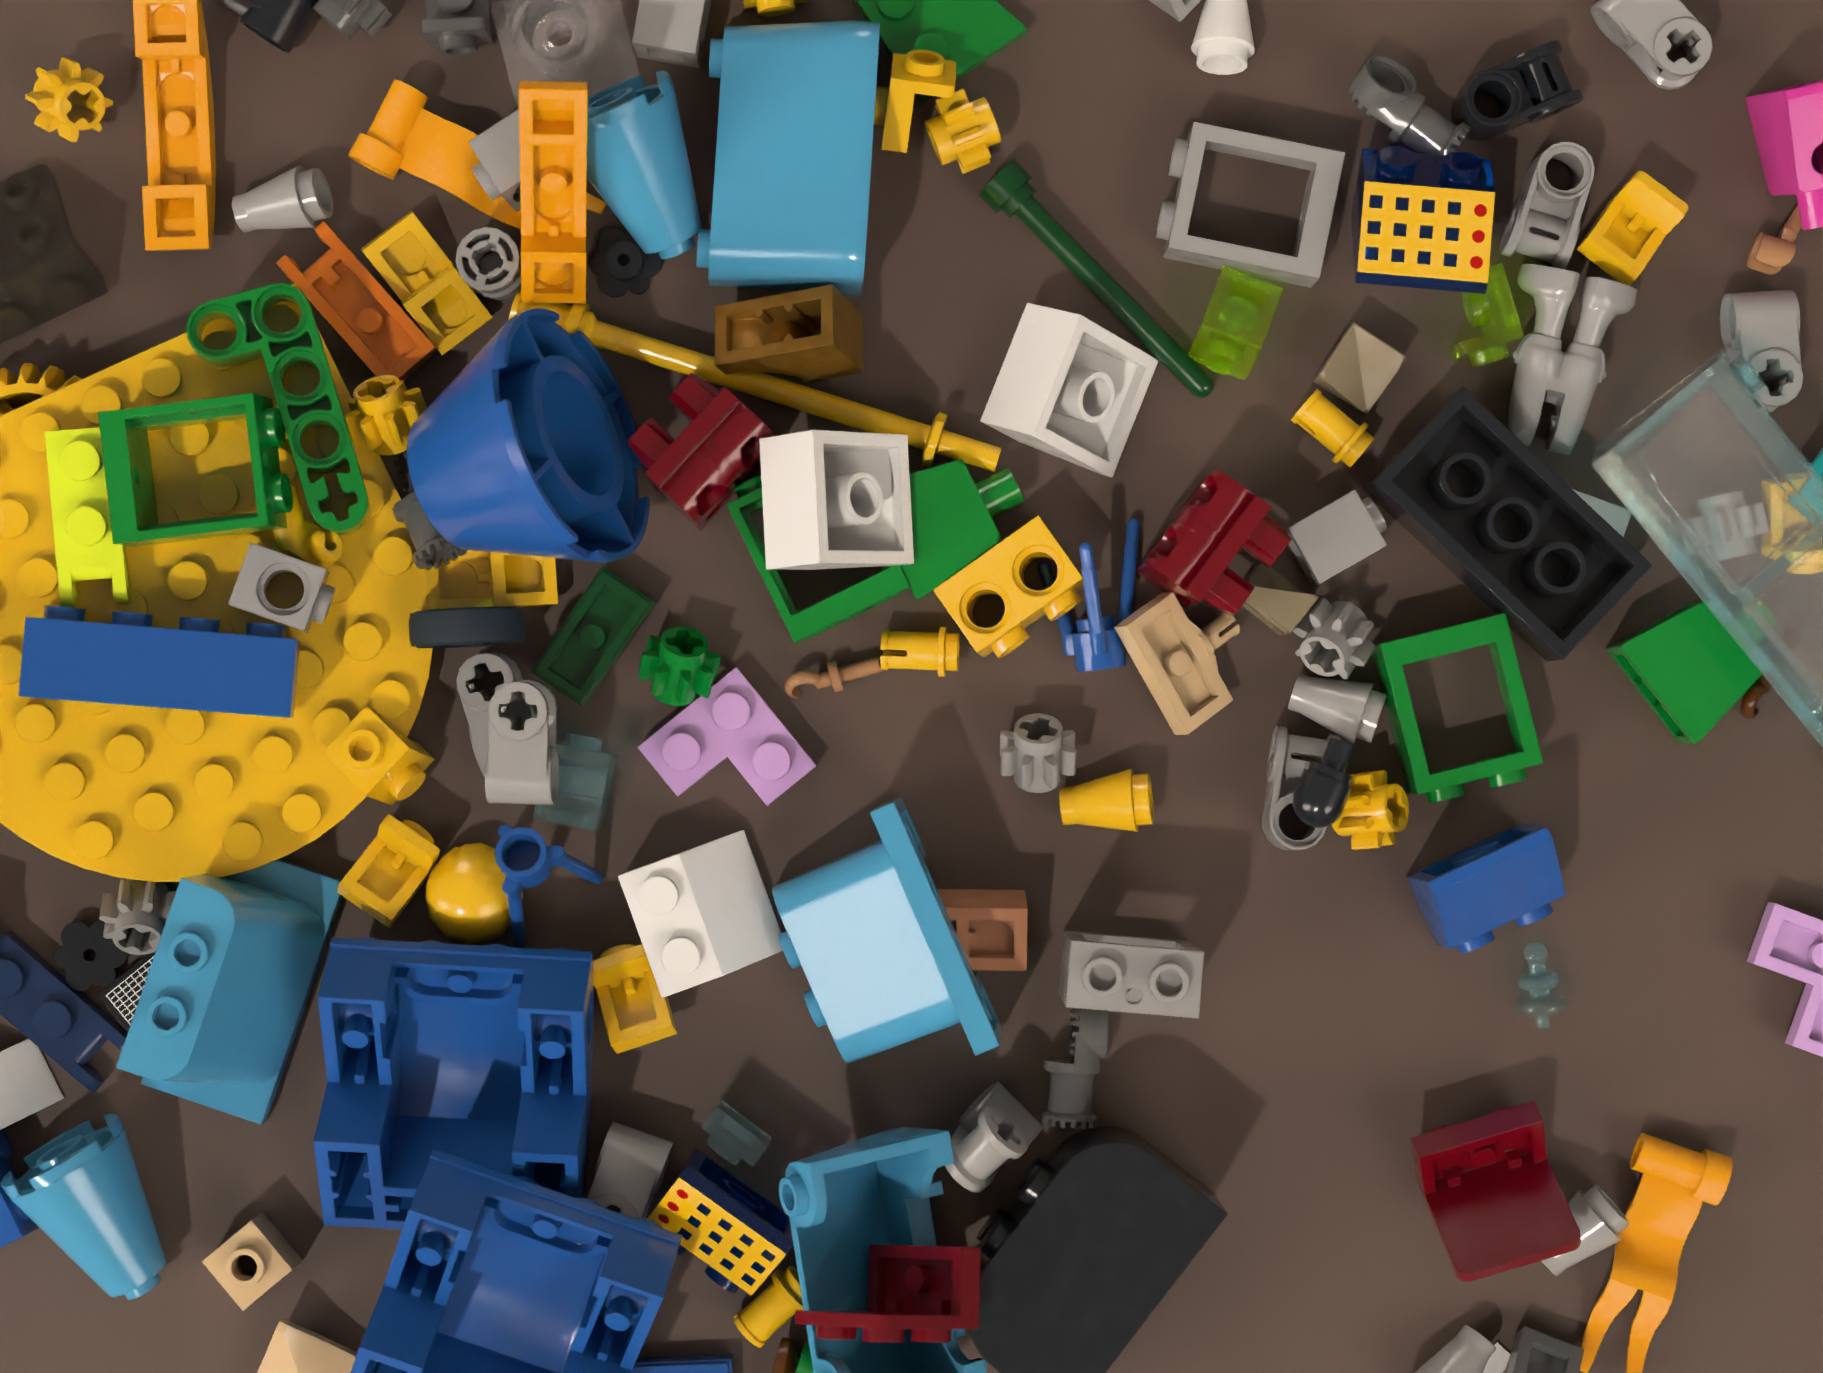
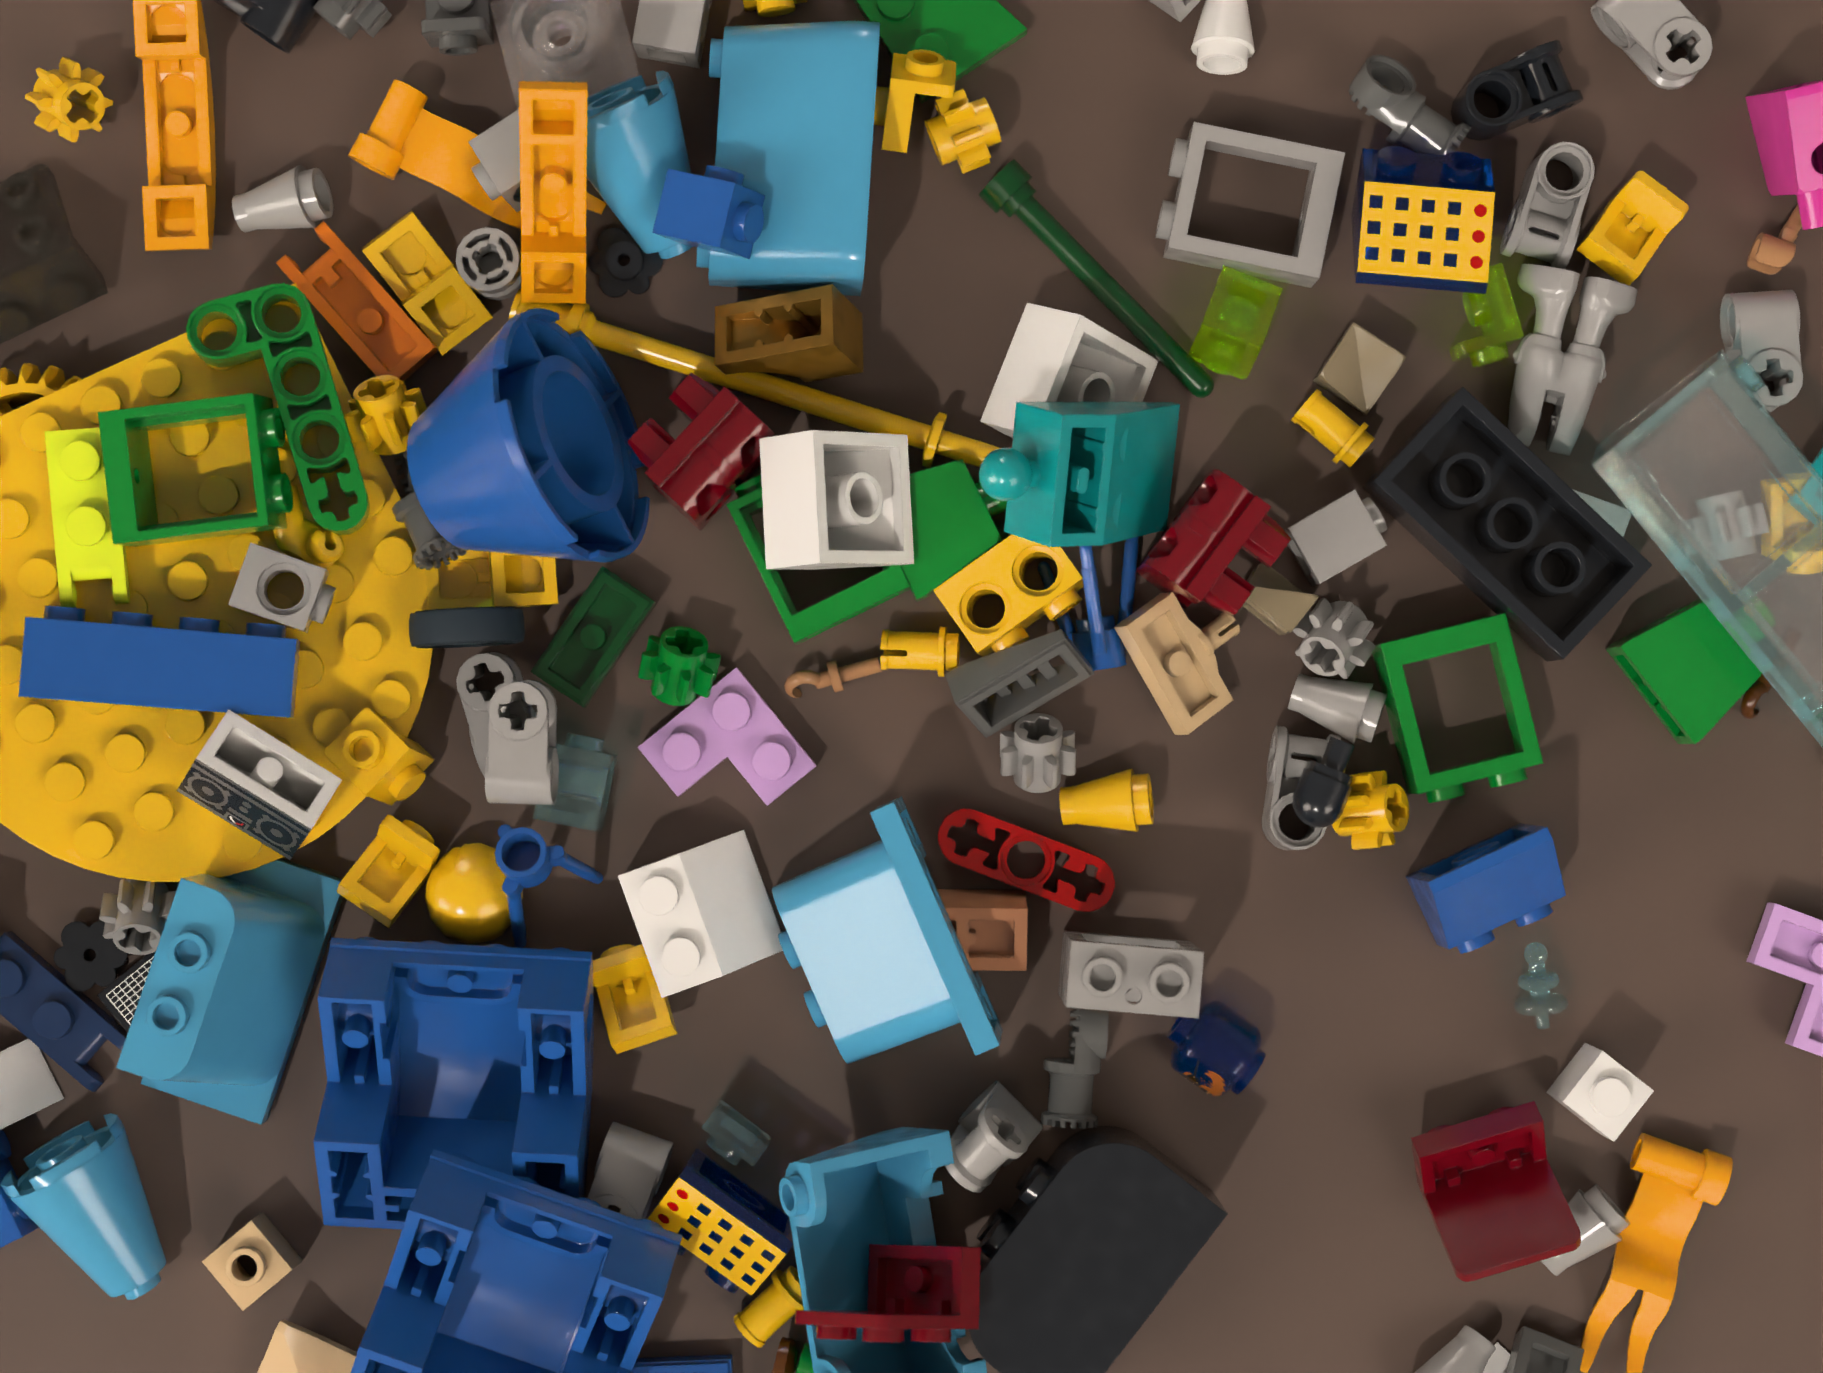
(259, 784): none -> white brick
(710, 211): none -> blue brick
(1000, 690): none -> dark grey slope
(1064, 890): none -> red beam
(1085, 471): none -> teal slope
(1216, 1050): none -> clear blue head
(1600, 1091): none -> white brick

